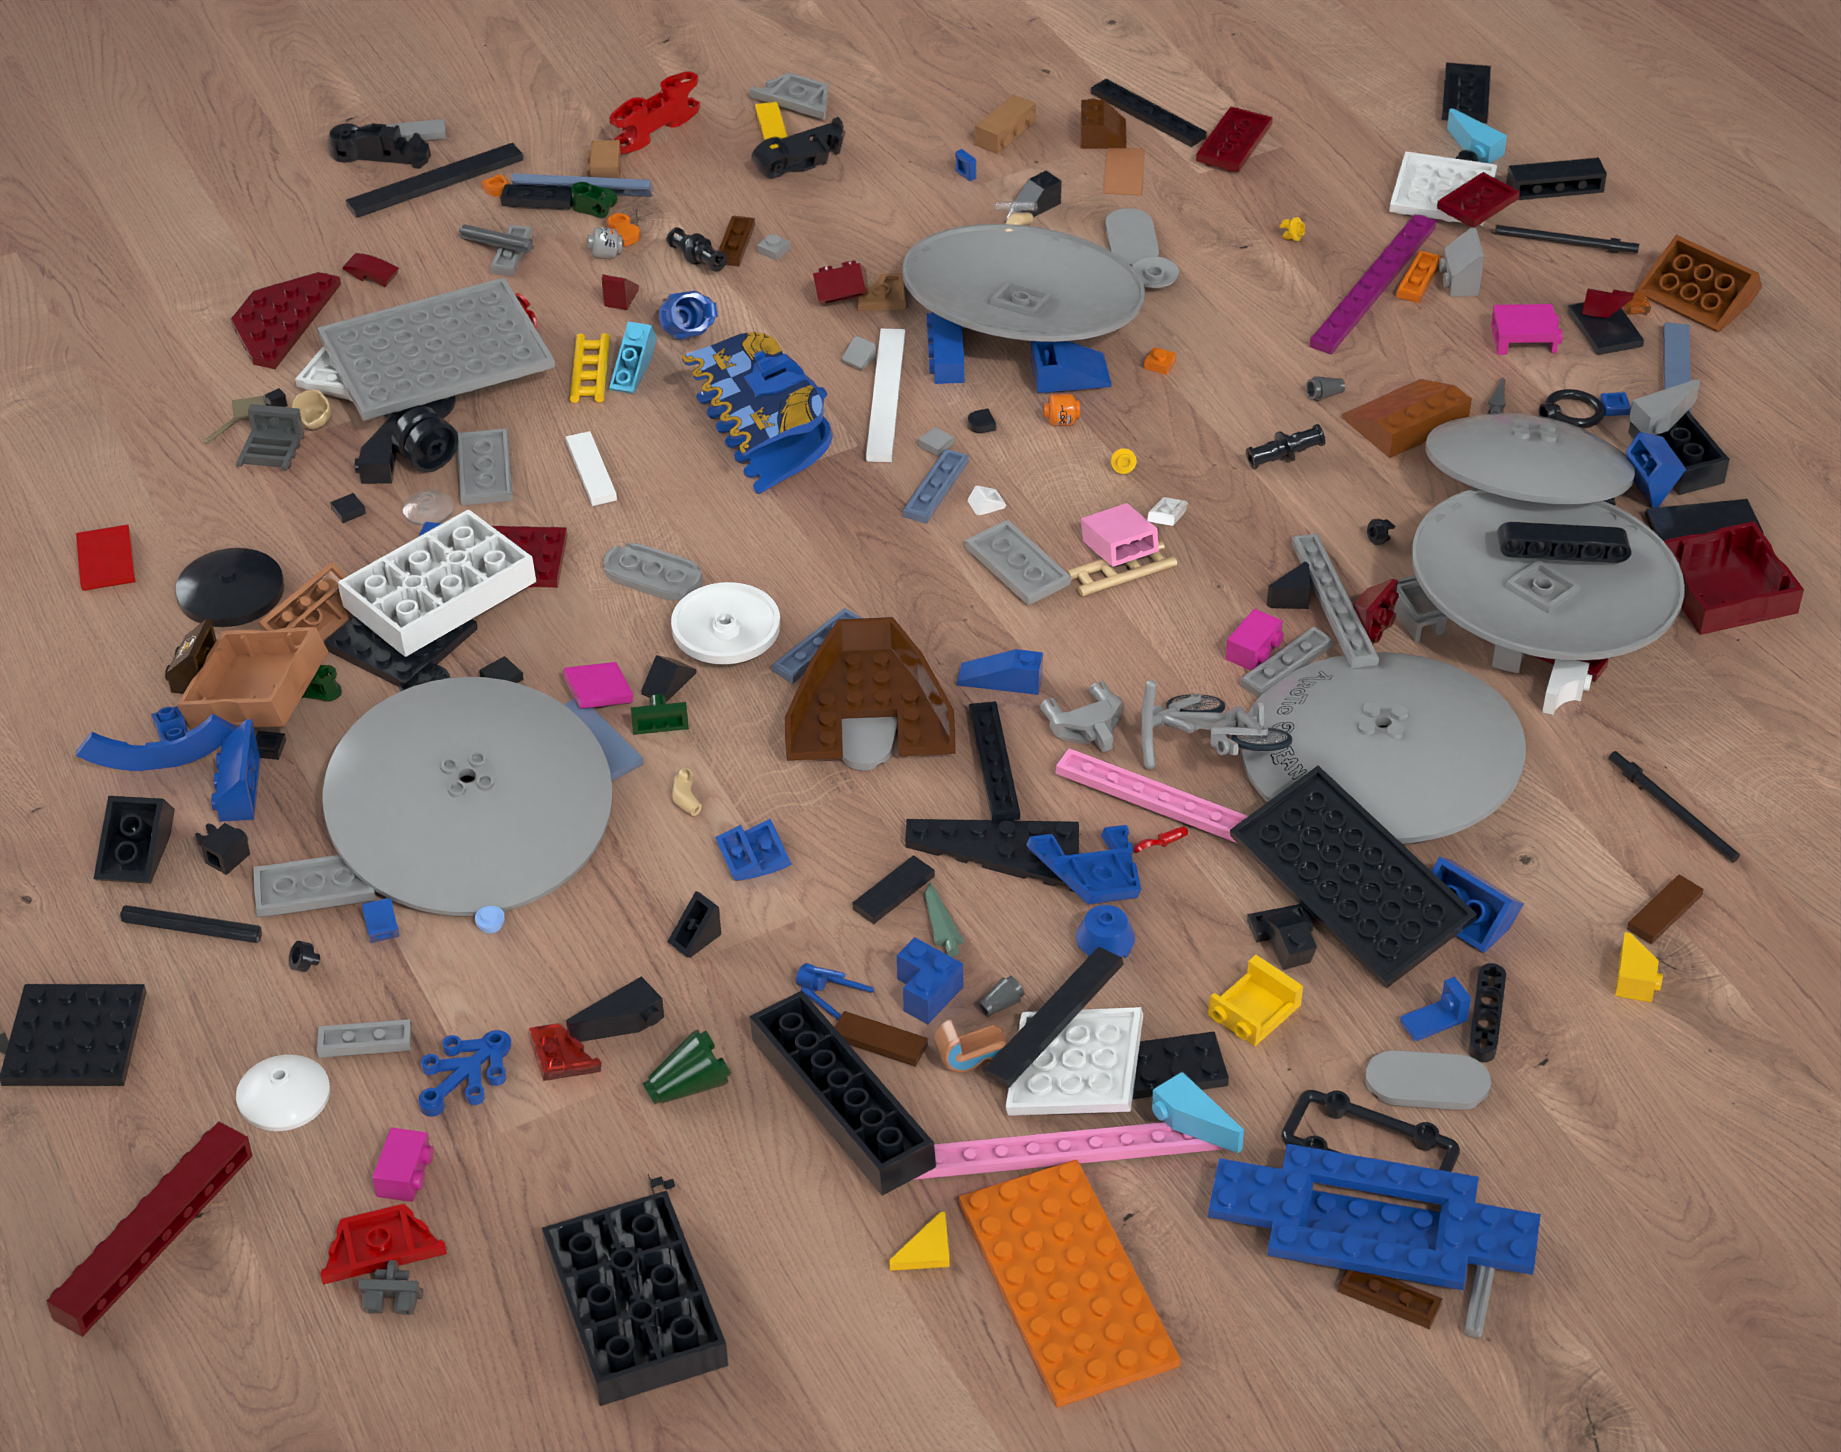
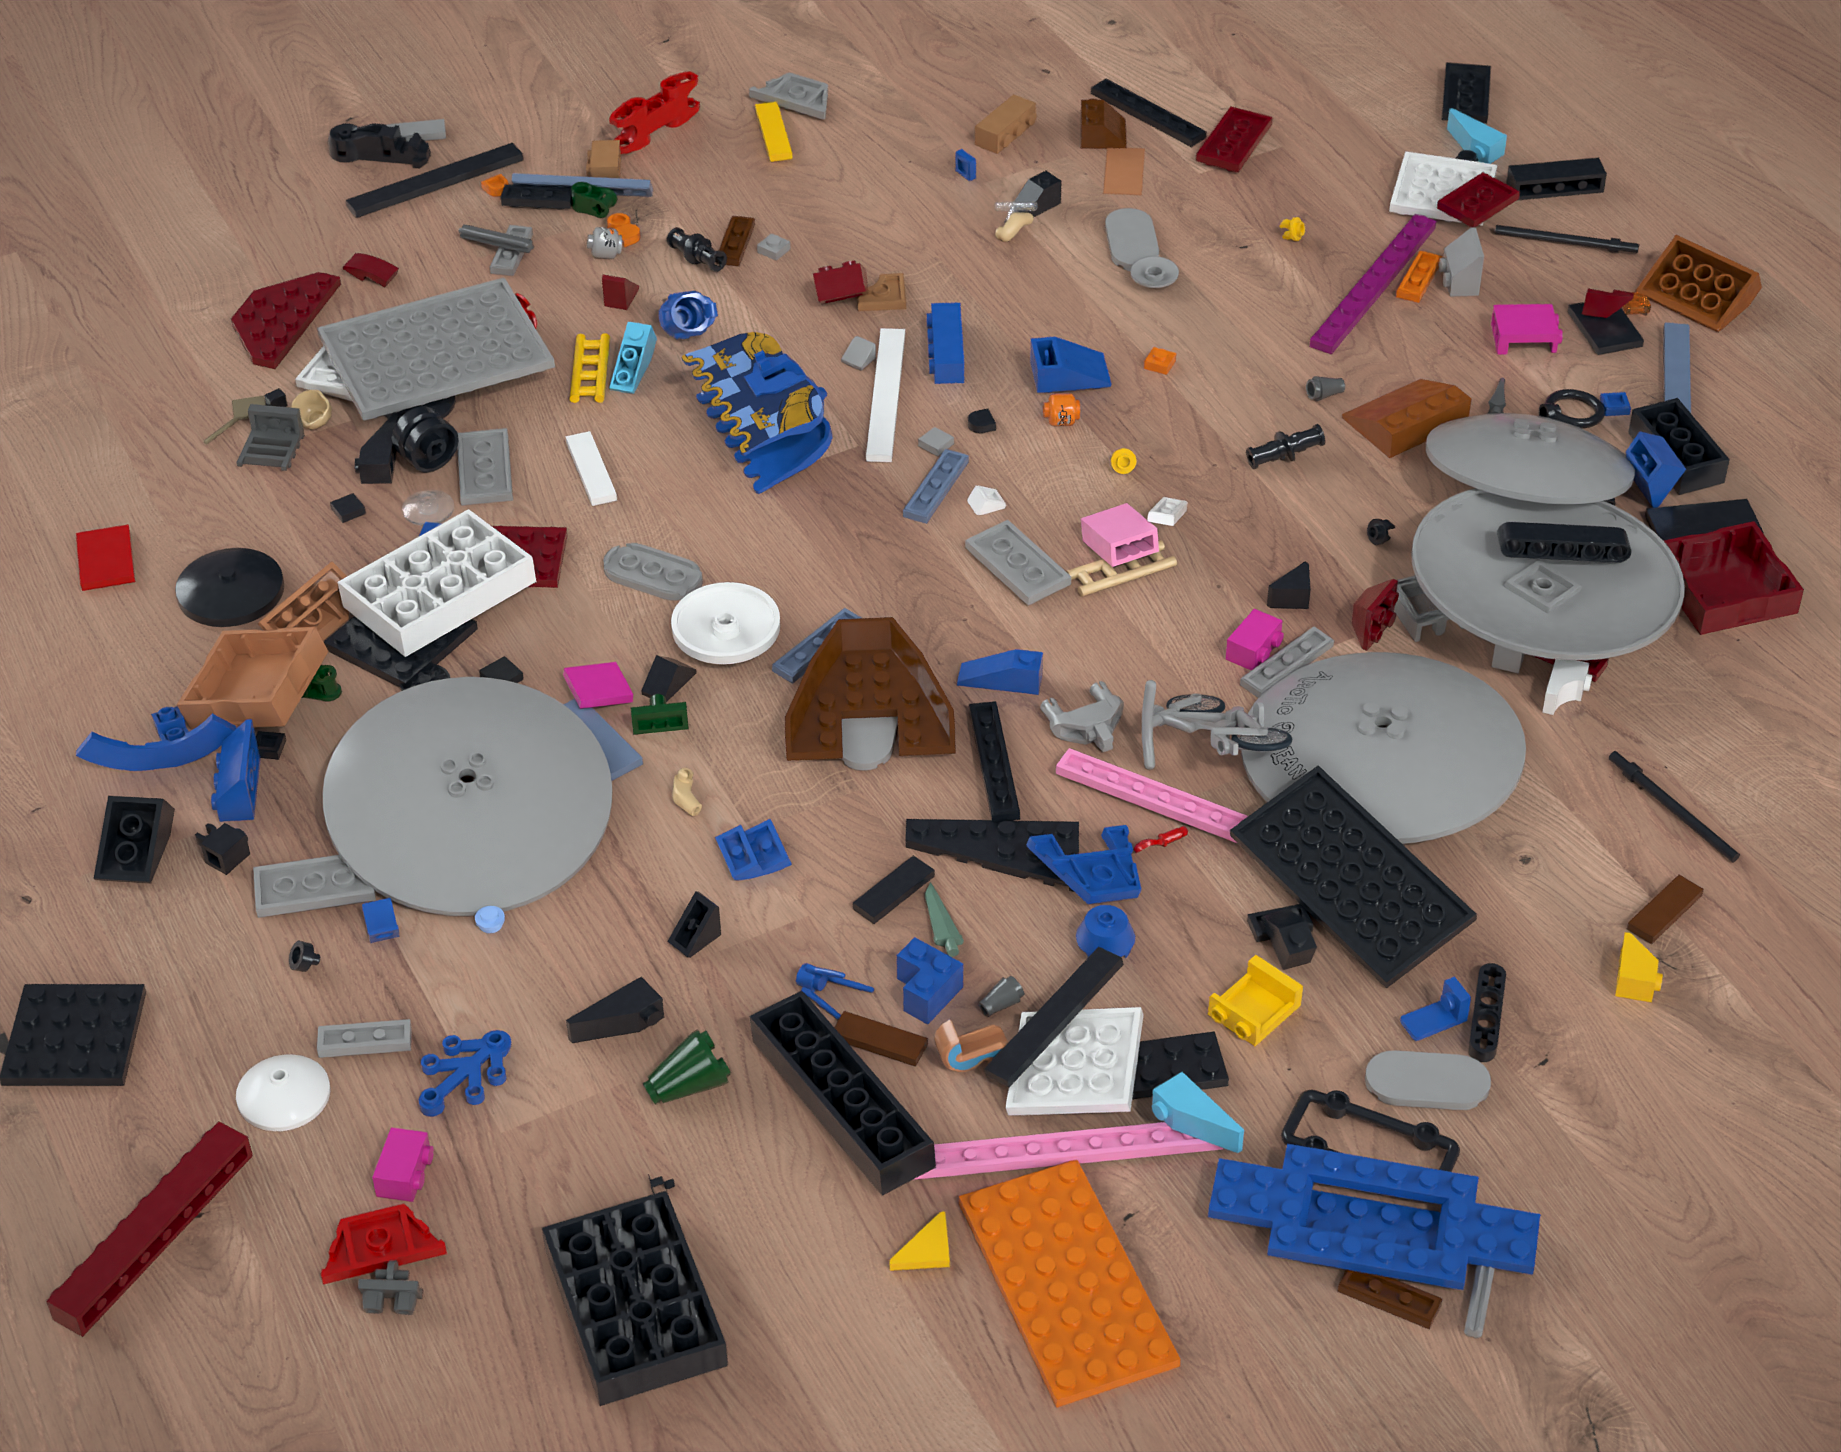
(190, 656): dark brown slope -> none
(191, 923): black axle -> none
(559, 1053): clear red wing -> none
(797, 151): black piece -> none
(1023, 282): light grey dish -> none
(1335, 602): light grey tile -> none
(1493, 906): blue slope -> none
(1662, 409): light grey slope -> none

